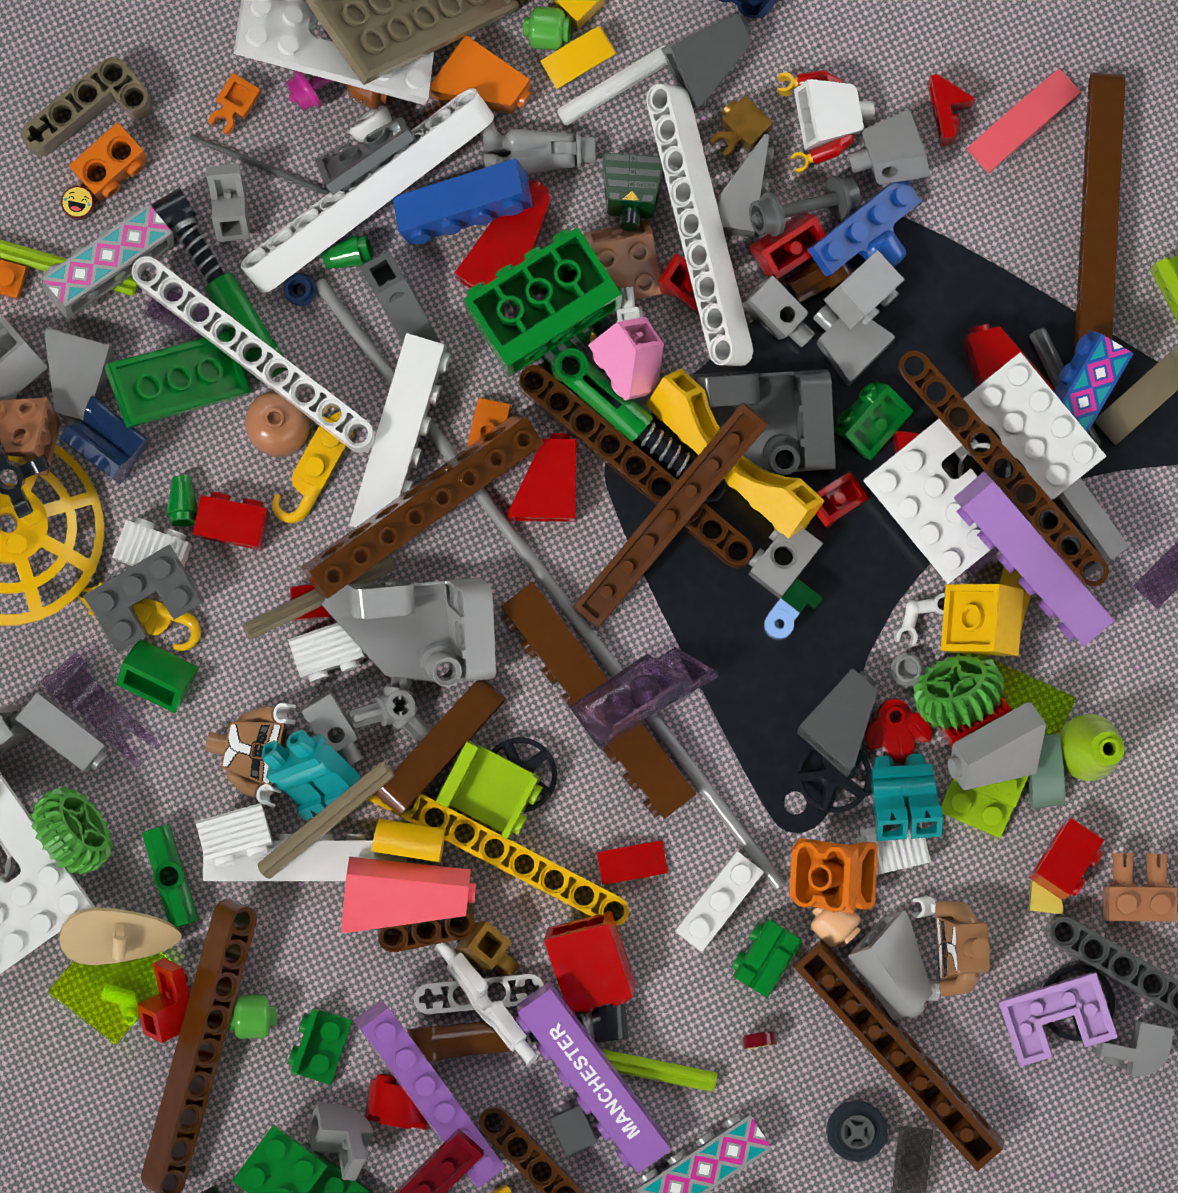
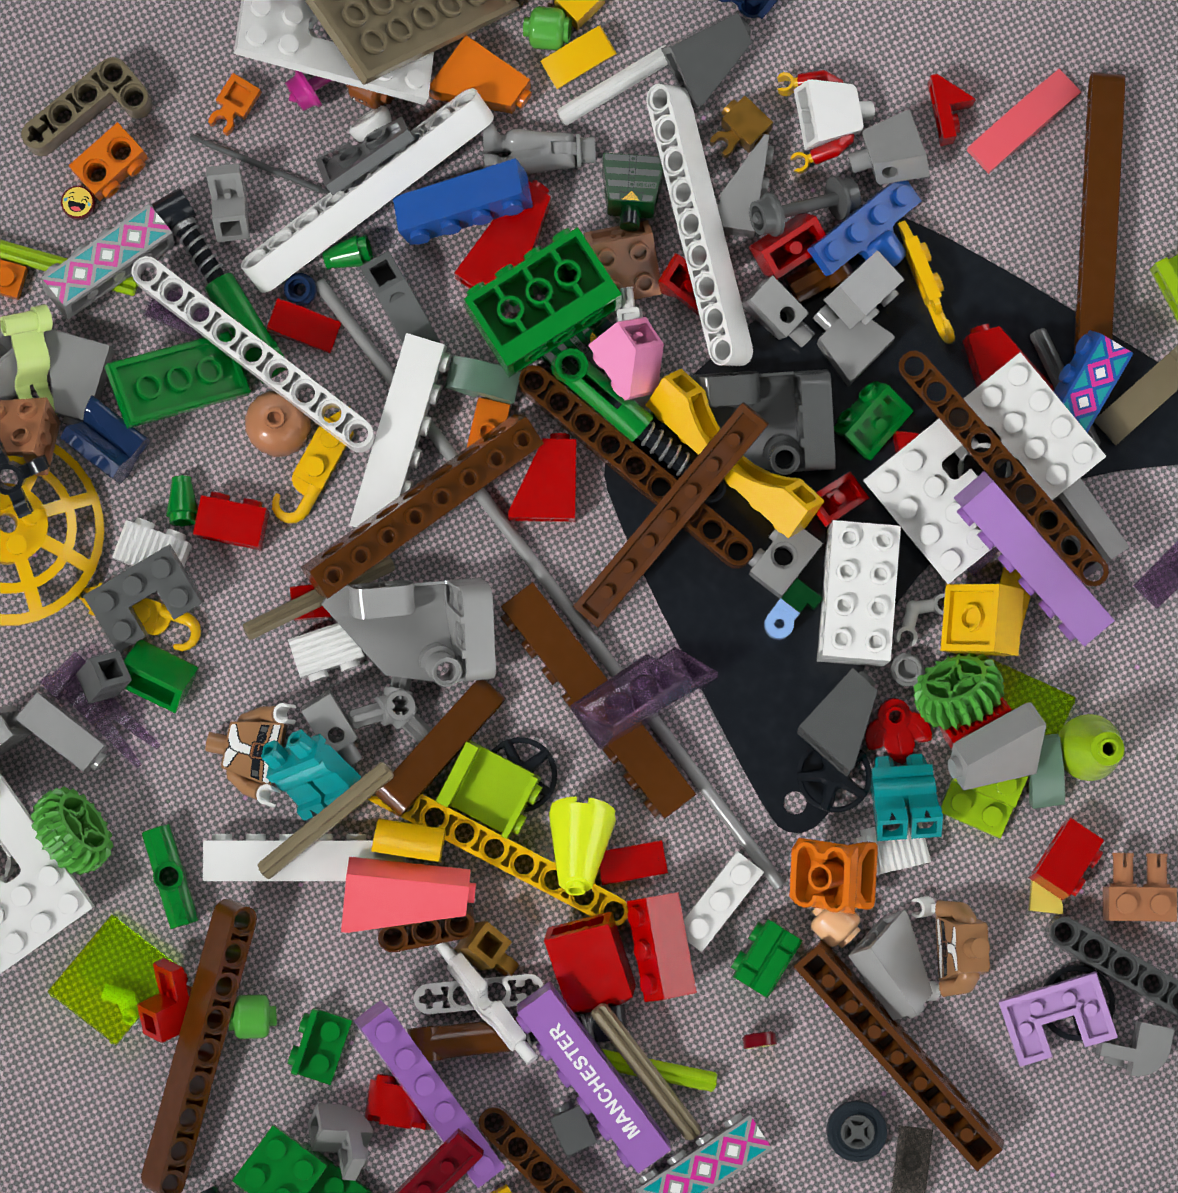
(30, 350): none -> yellowish green flag
(103, 677): none -> dark grey brick
(115, 936): tan shield -> none
(235, 835): white brick -> none
(303, 326): none -> red slope
(481, 378): none -> sand green slope
(580, 840): none -> neon yellow cone
(646, 1071): none -> dark tan axle
(661, 947): none -> slope
(858, 593): none -> white brick
(927, 282): none -> yellow plate

